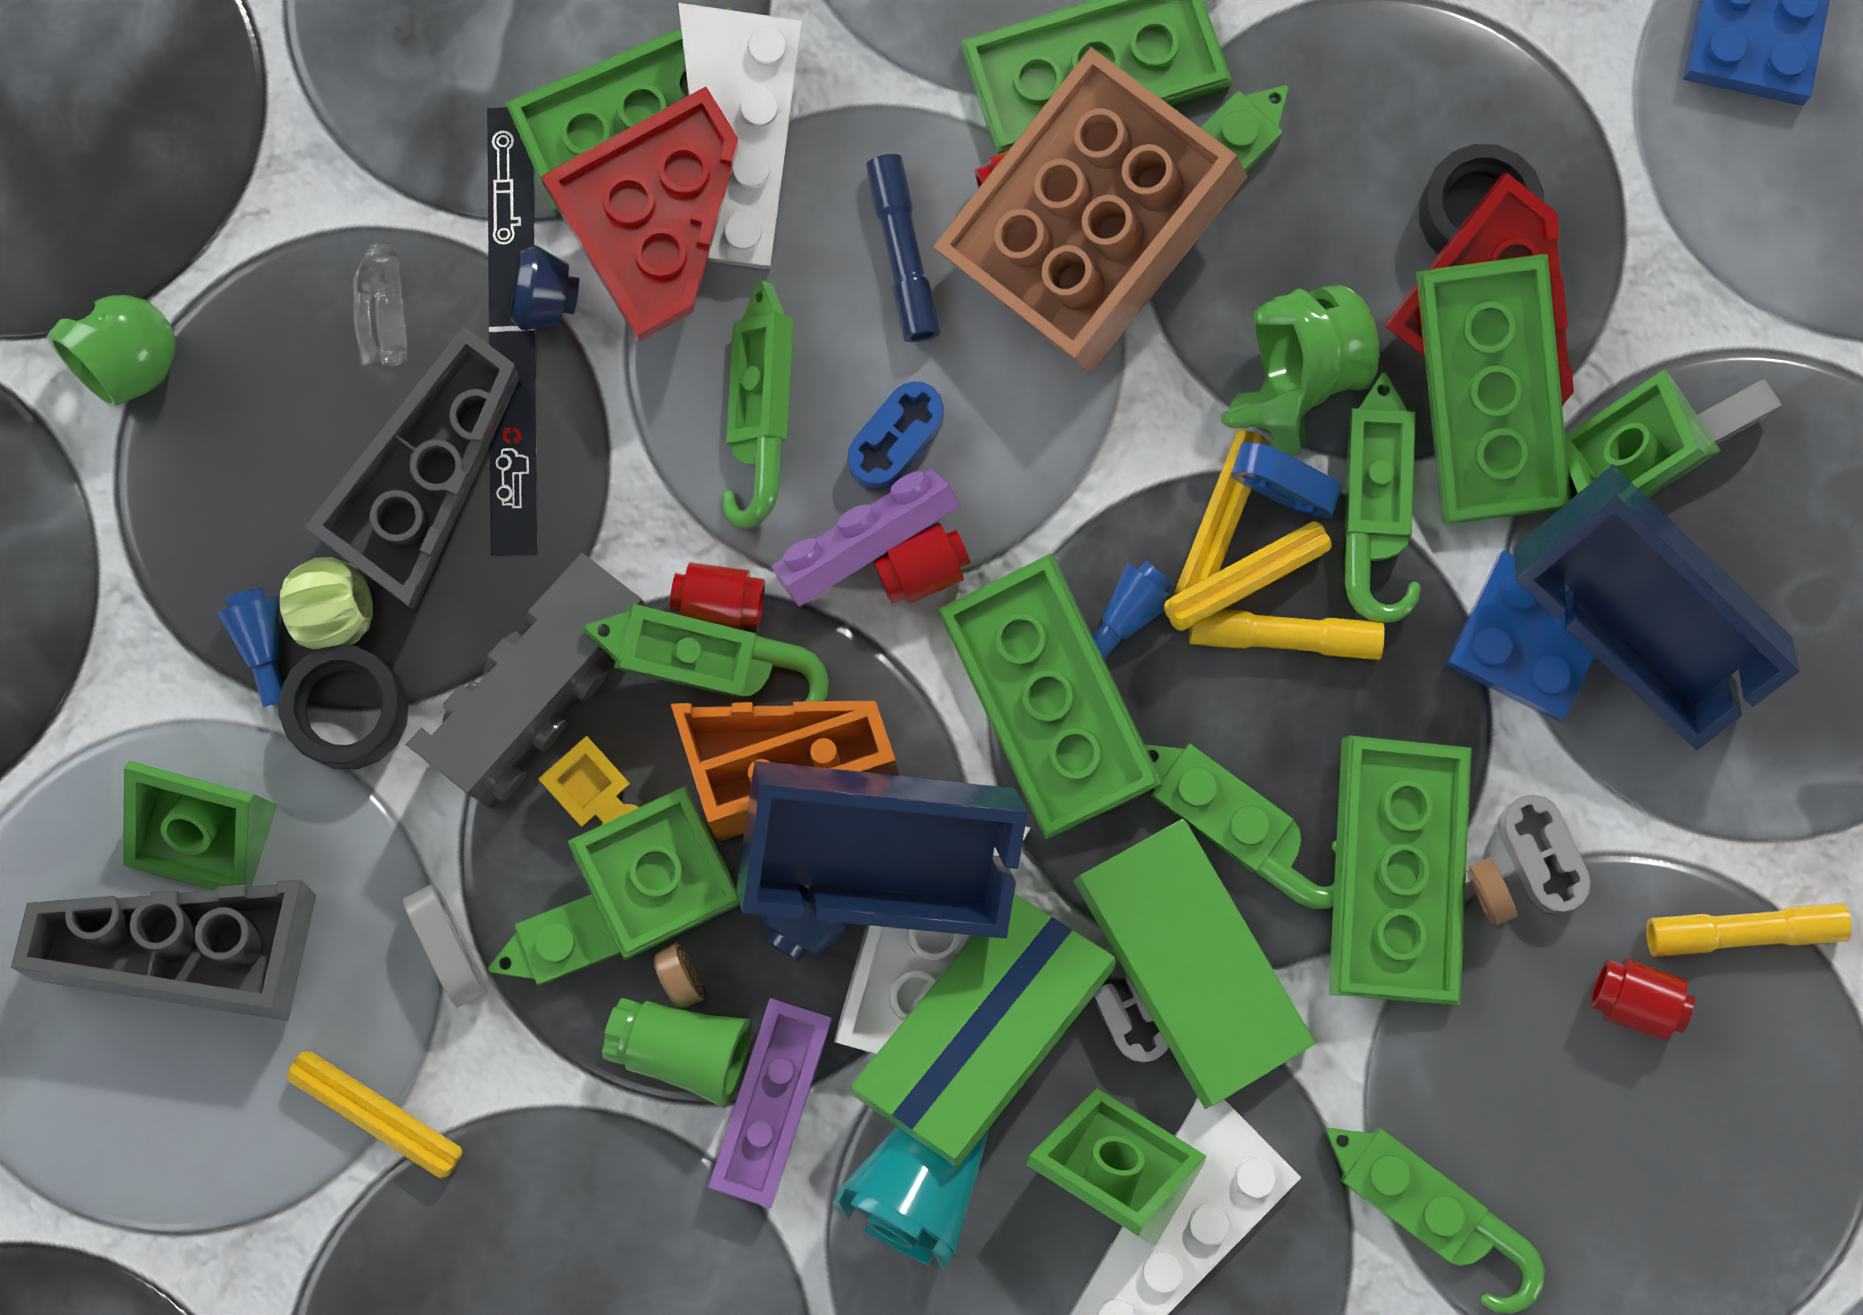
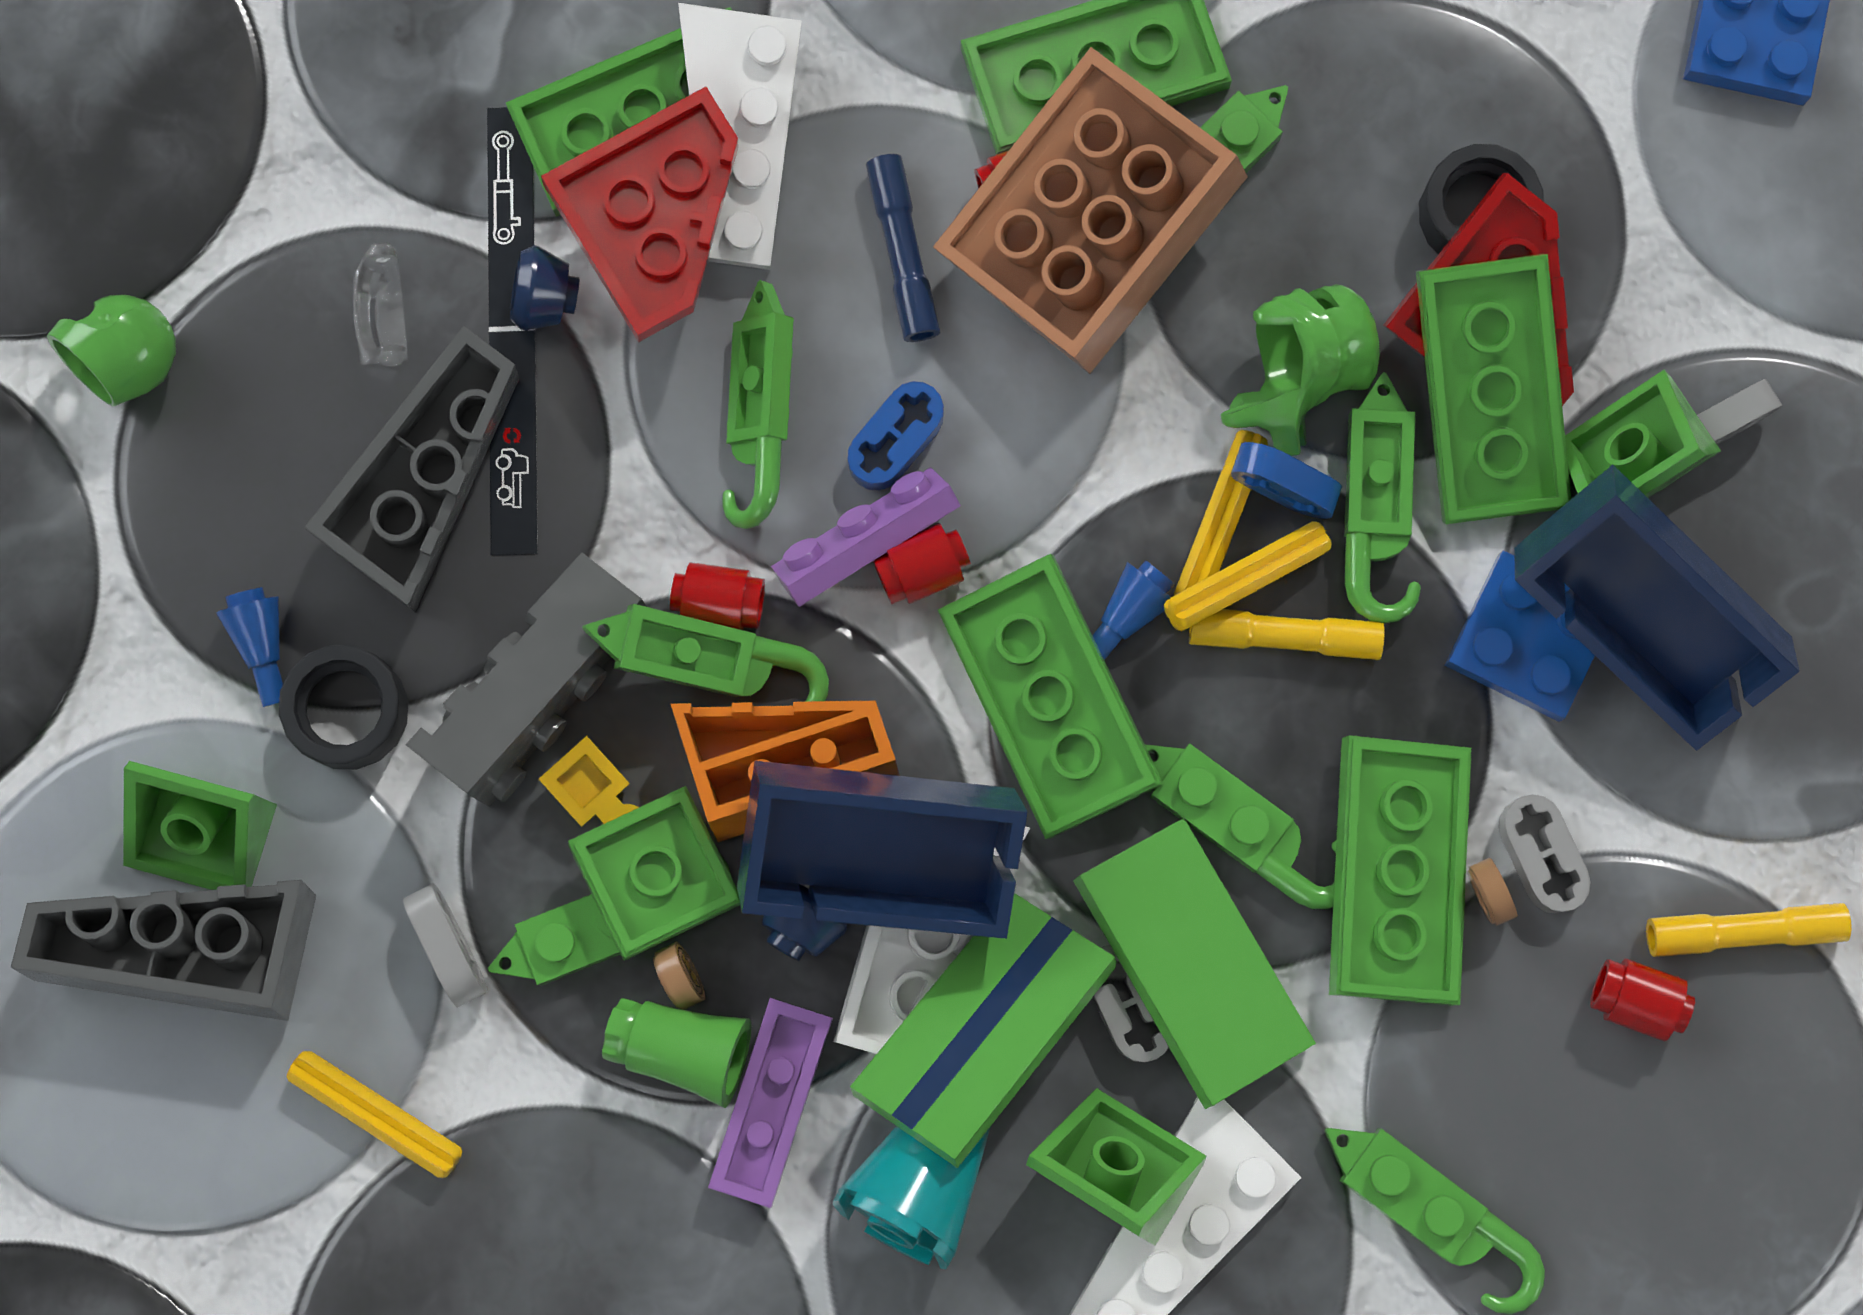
(326, 603): yellowish green piece -> none

